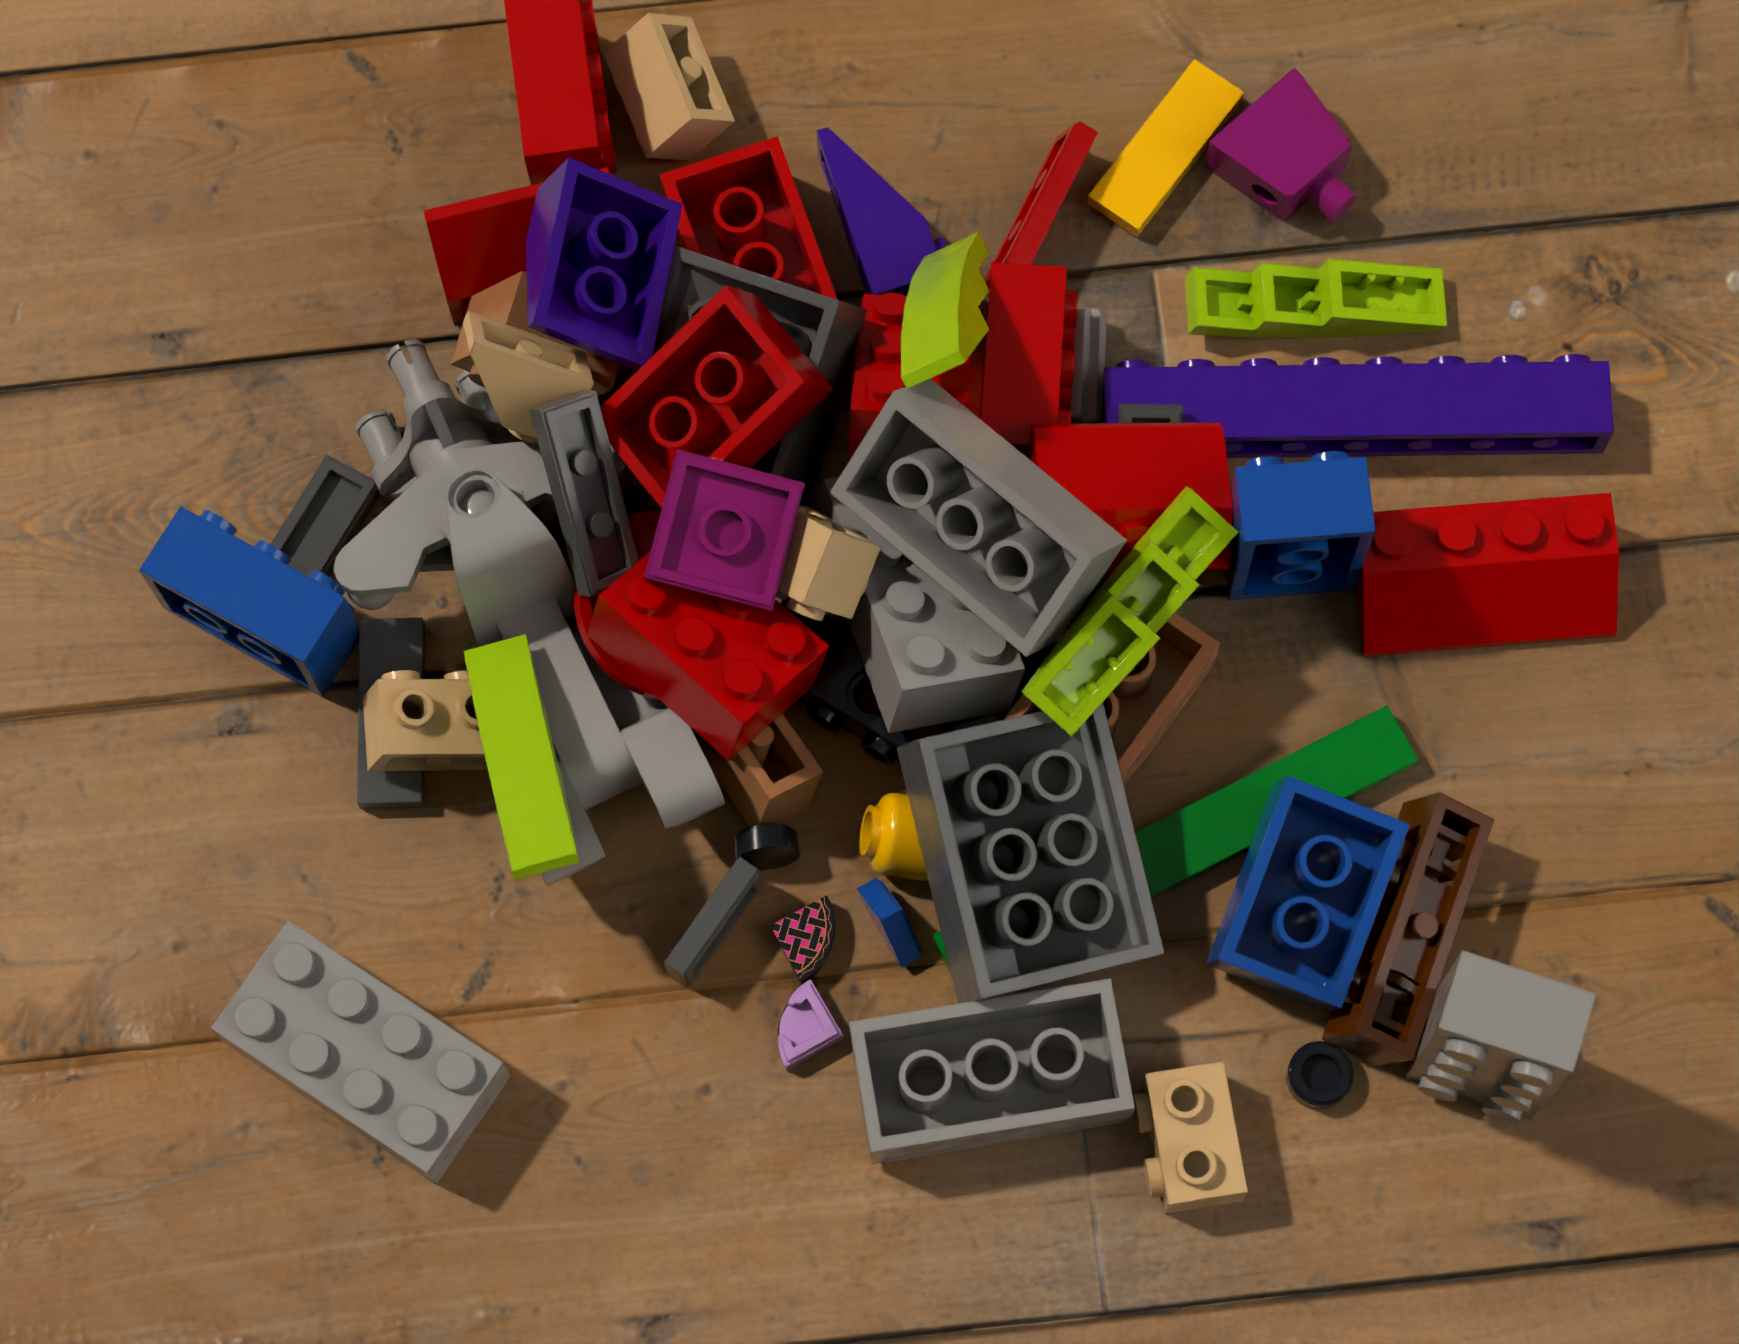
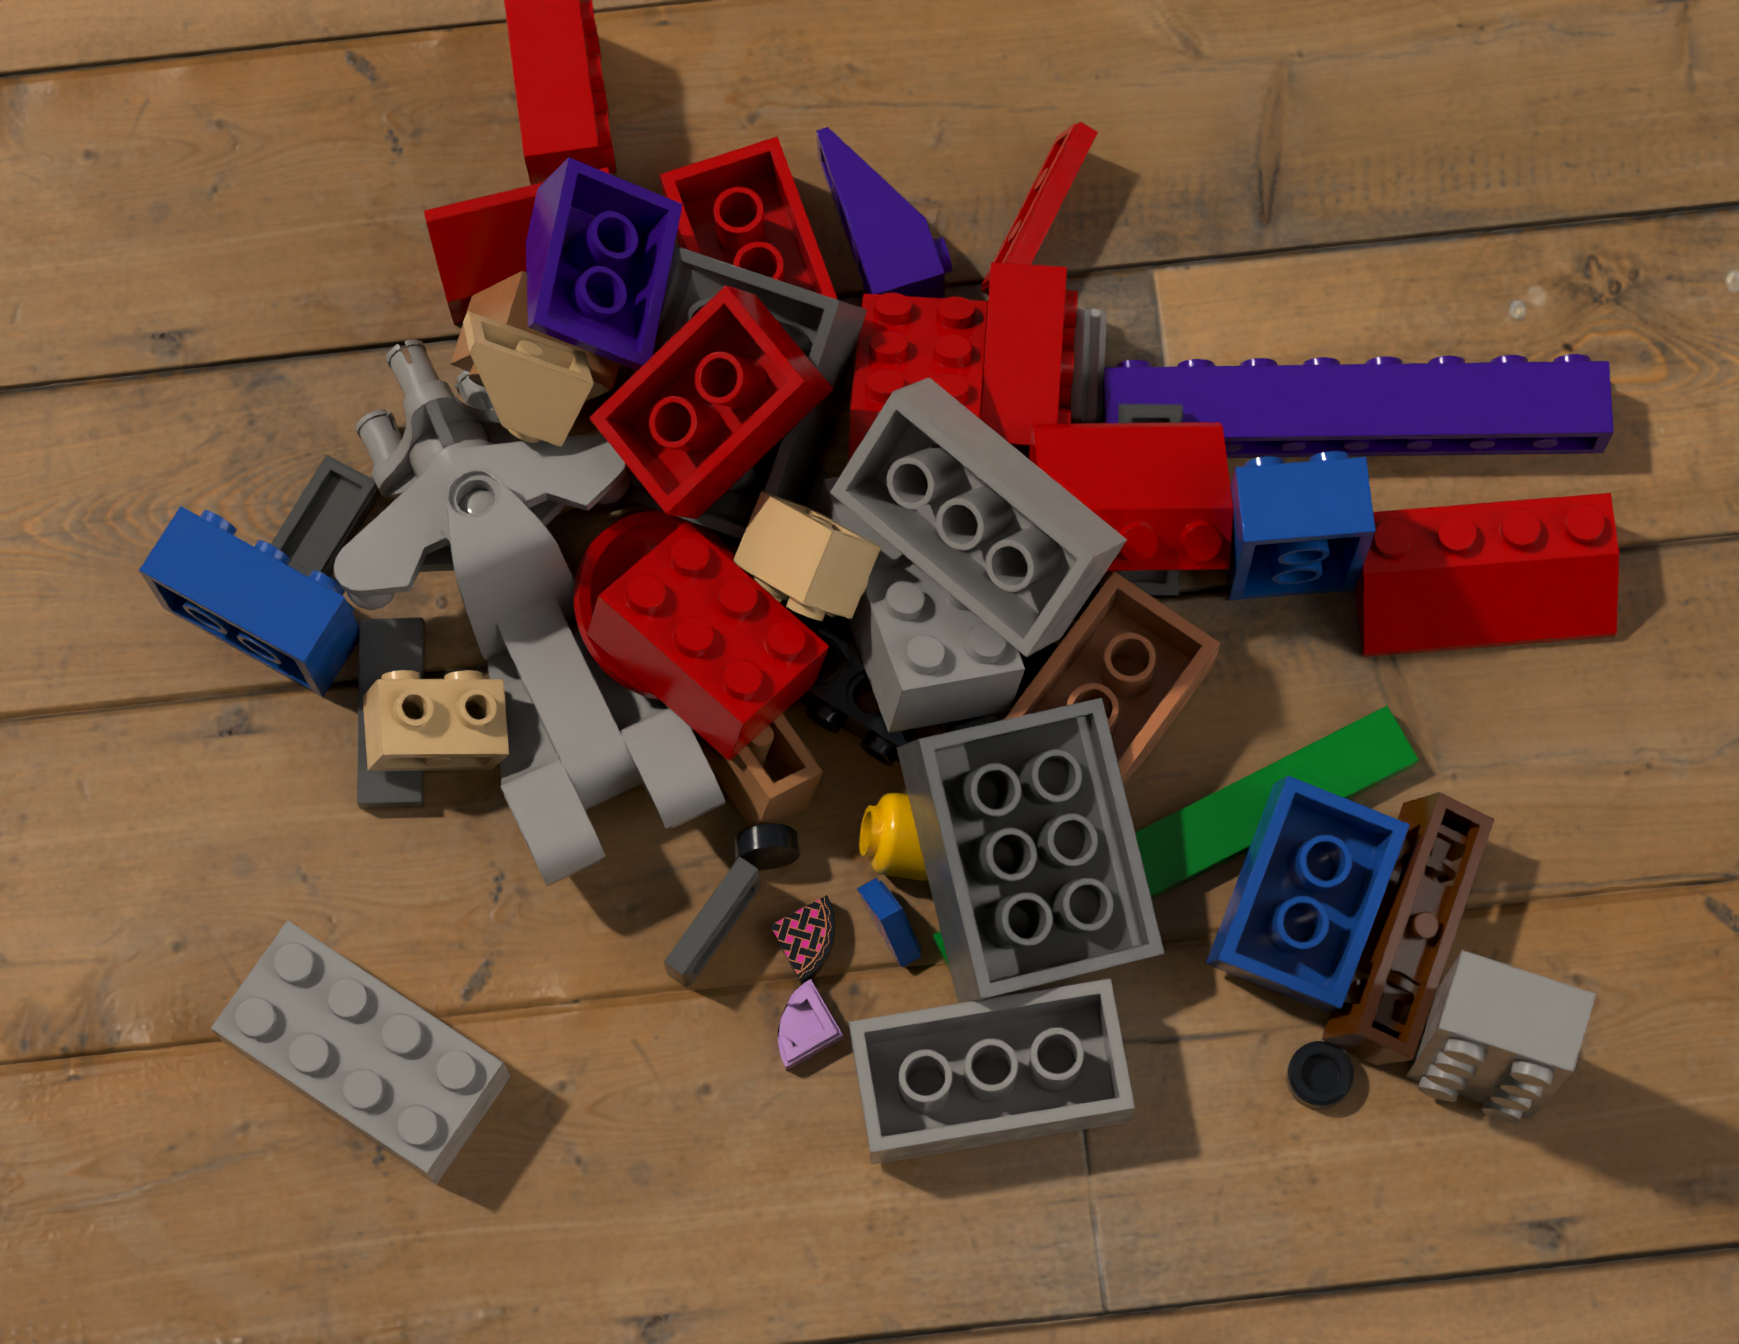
(521, 757): lime slope -> none
(585, 490): dark grey tile -> none
(668, 87): tan brick -> none
(724, 530): magenta tile -> none
(942, 310): lime slope -> none
(1129, 611): lime slope -> none
(1165, 148): yellow tile -> none
(1191, 1137): tan brick -> none
(1285, 152): magenta torso -> none
(1314, 302): lime slope -> none

